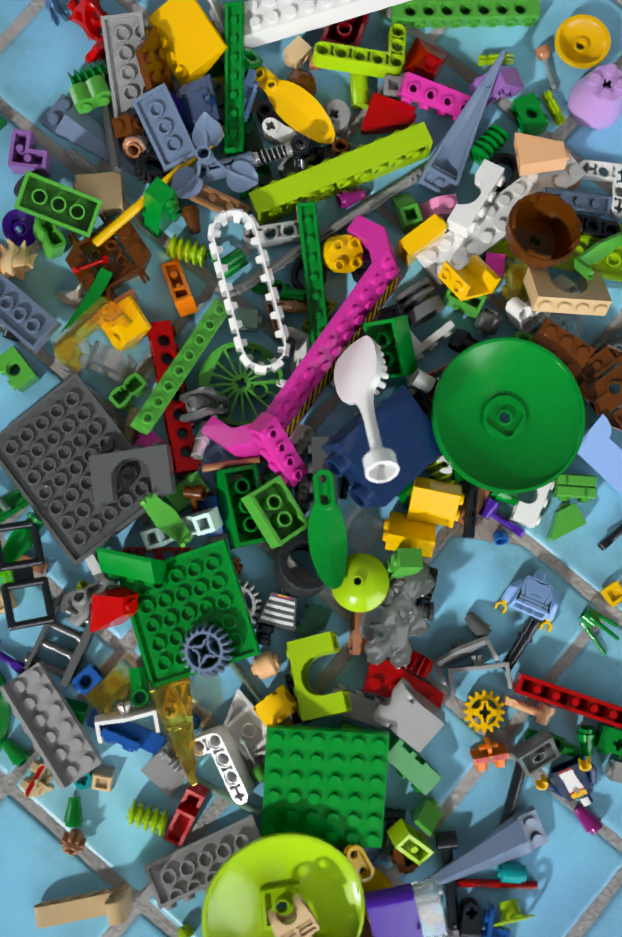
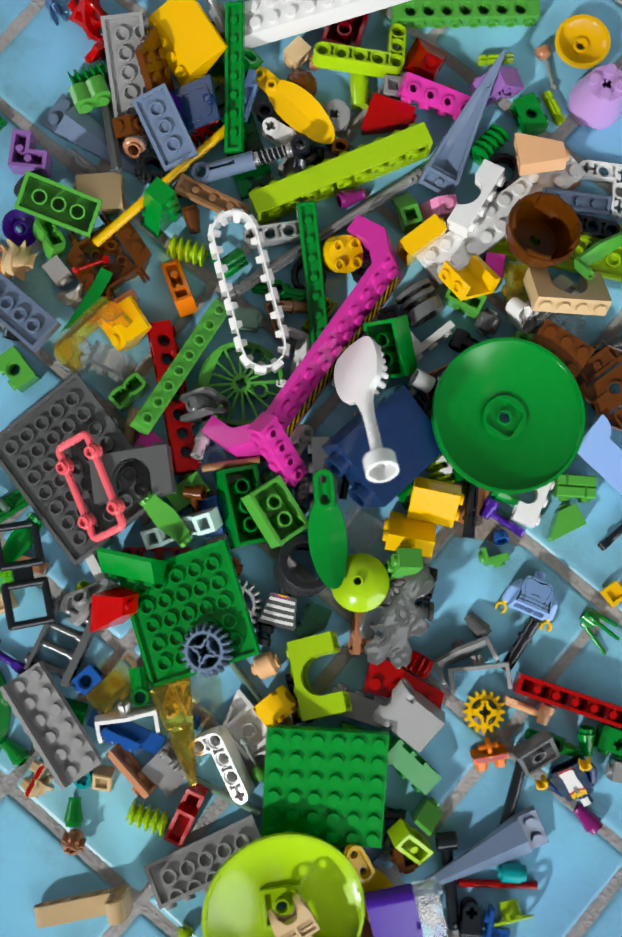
(58, 272): none -> light grey brick
(115, 505): none -> coral bar
(131, 770): none -> nougat hinge
(209, 133): sand blue plant -> none
(496, 560): none -> bright green bracket

